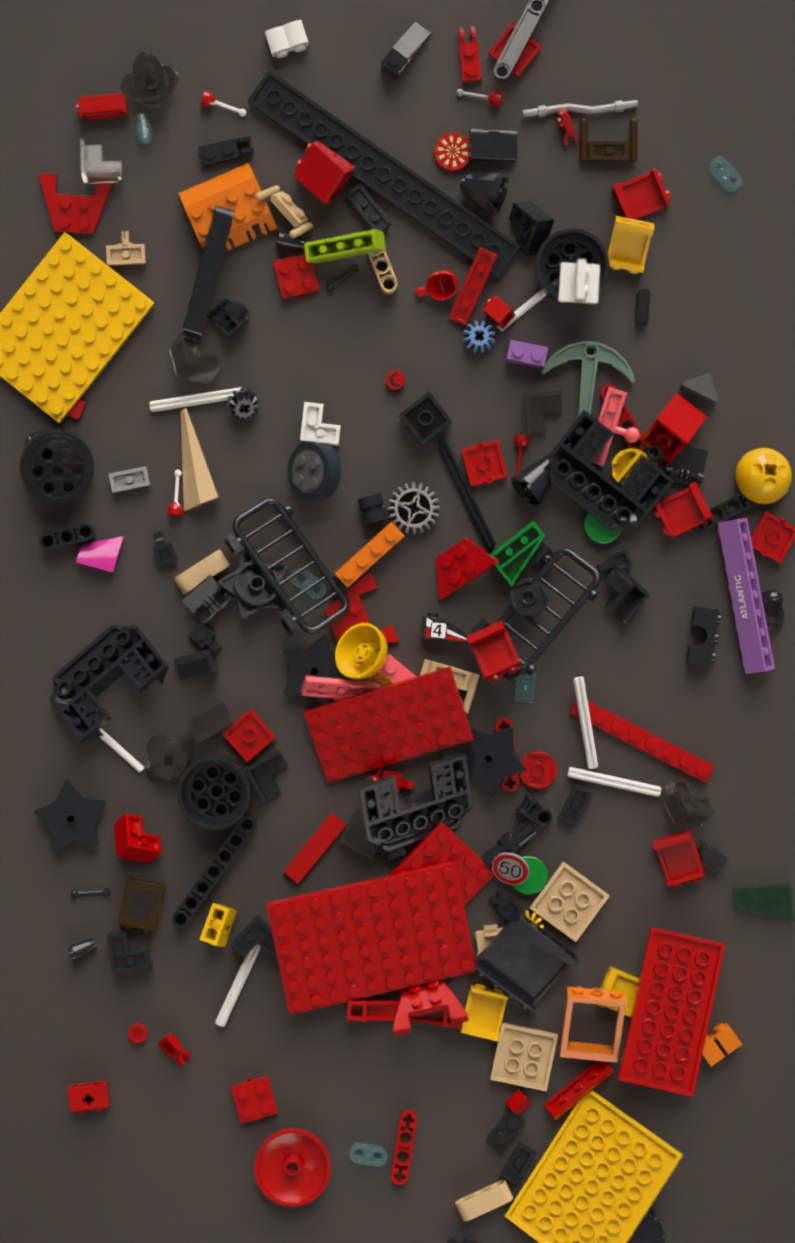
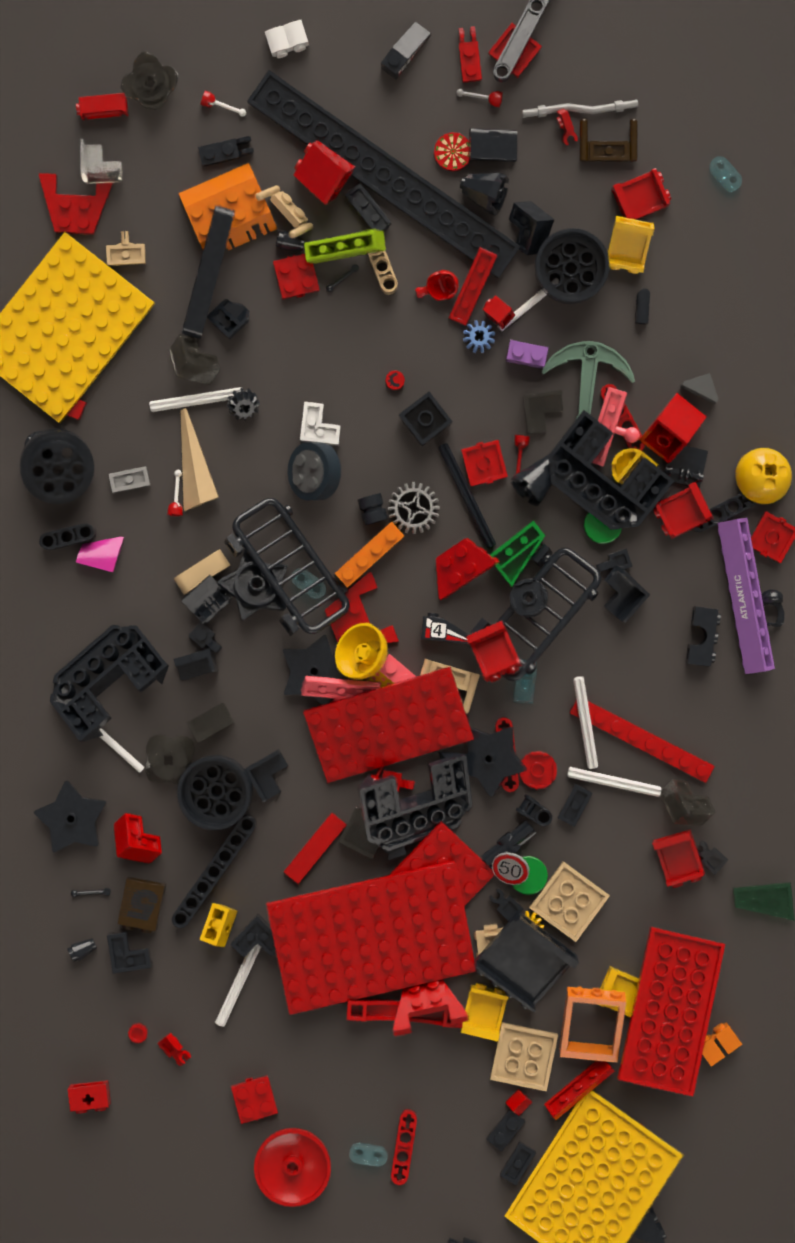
(143, 132): clear light blue cone -> none
(164, 551): black plate -> none
(249, 735): red plate -> none
(484, 1200): tan beam -> none
(579, 282): white bracket -> none
(653, 455): black hinge -> none

